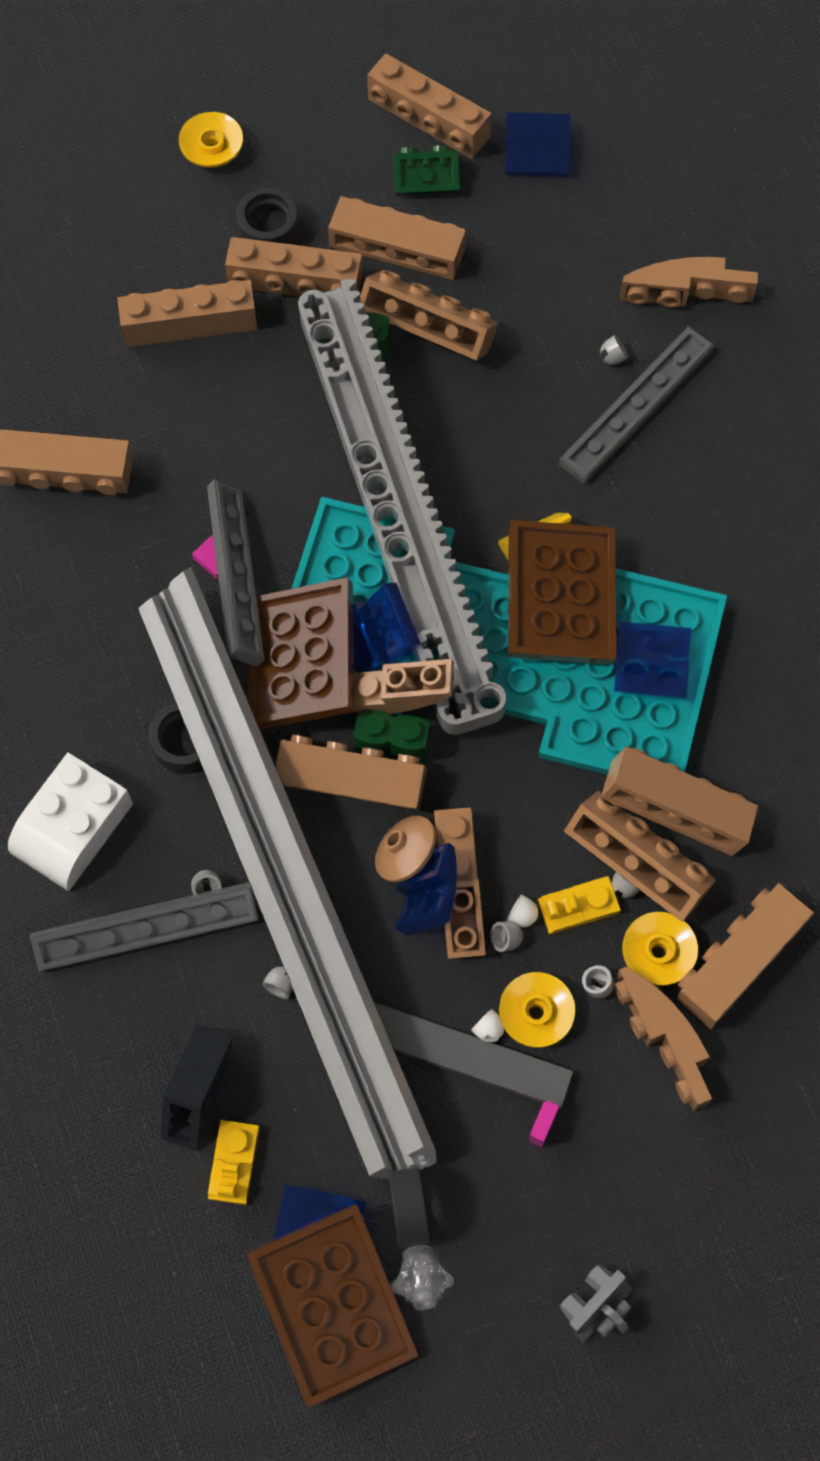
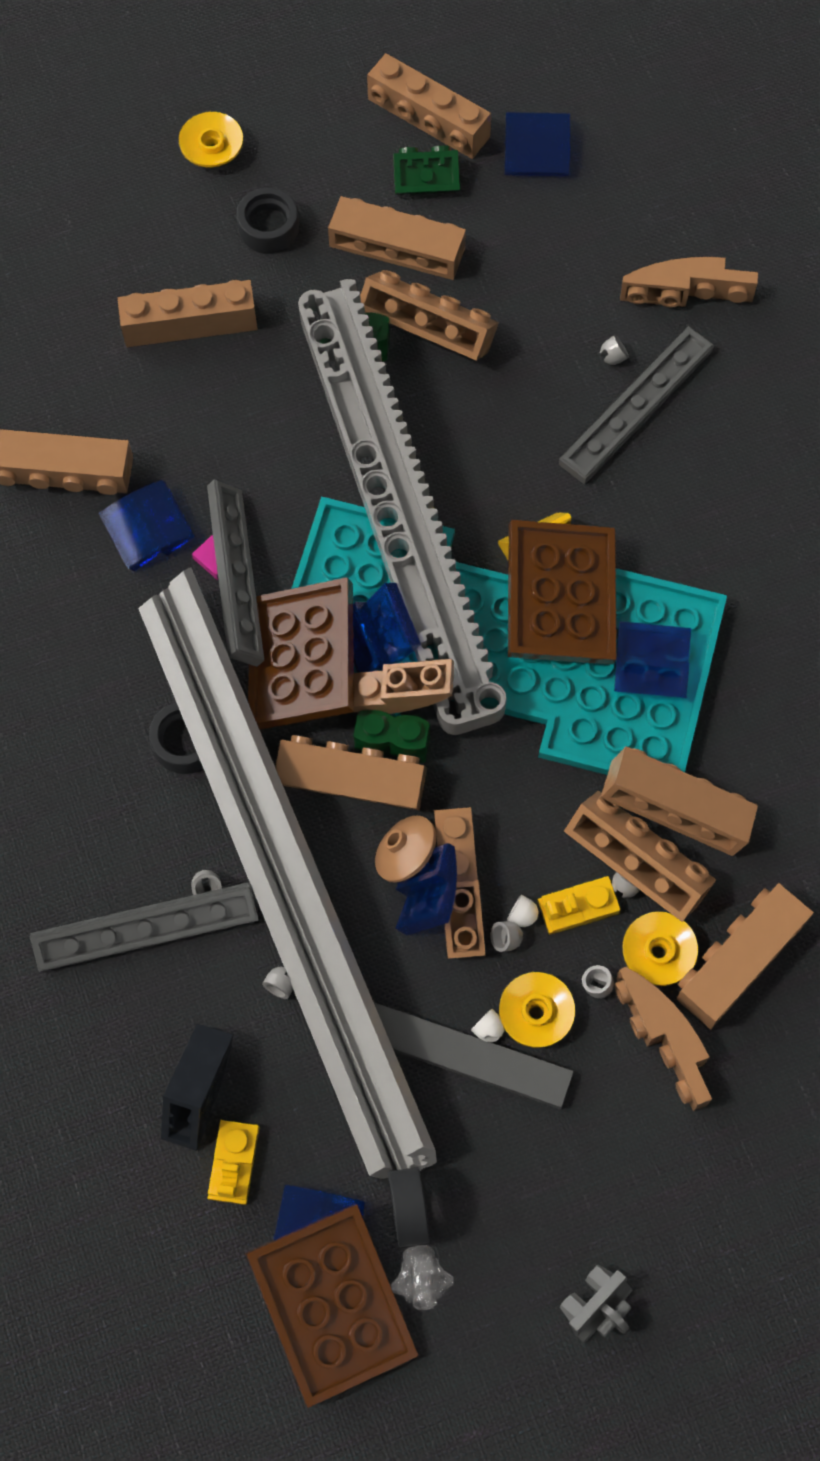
(68, 821): white brick -> none
(146, 524): none -> clear blue slope
(290, 267): medium nougat brick -> none
(543, 1123): dark pink tile -> none

